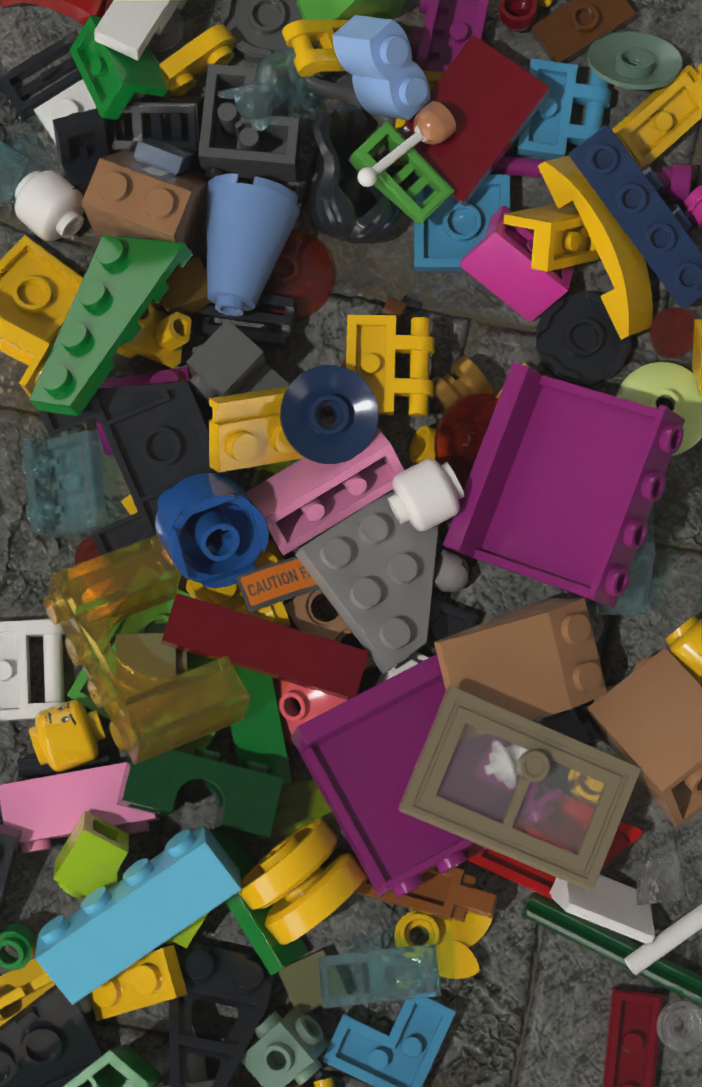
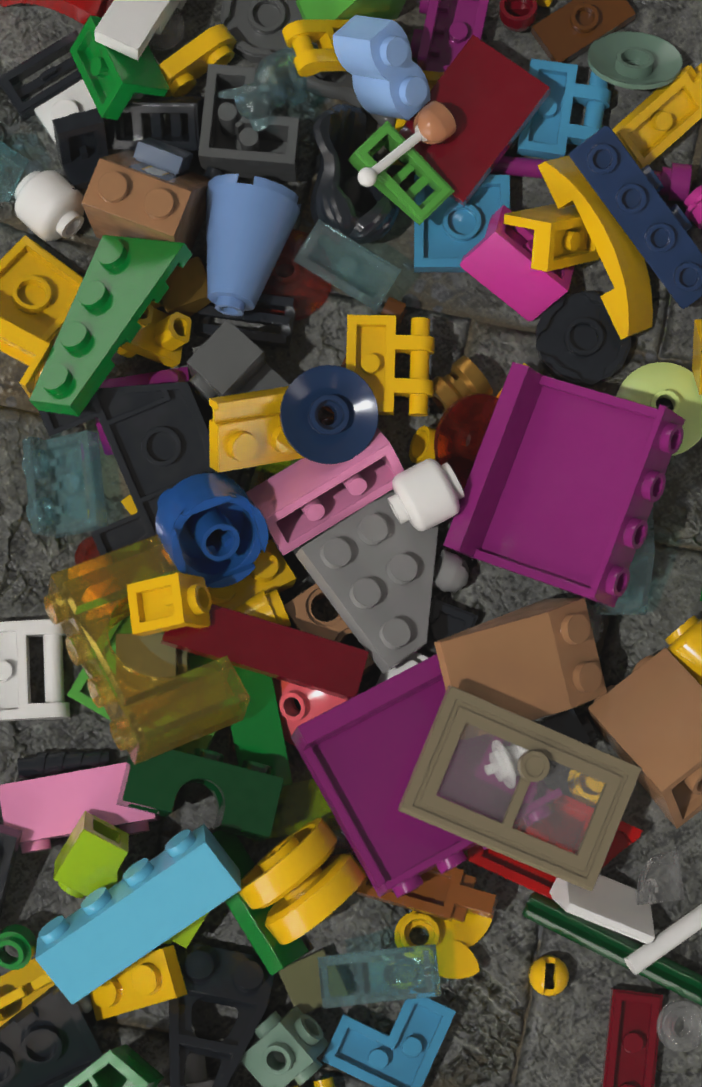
(66, 736): yellow head -> none
(168, 603): none -> yellow bracket
(275, 583): orange sticker -> none
(347, 264): none -> clear light blue slope
(537, 975): none -> yellow hinge
(672, 332): clear red tile -> none

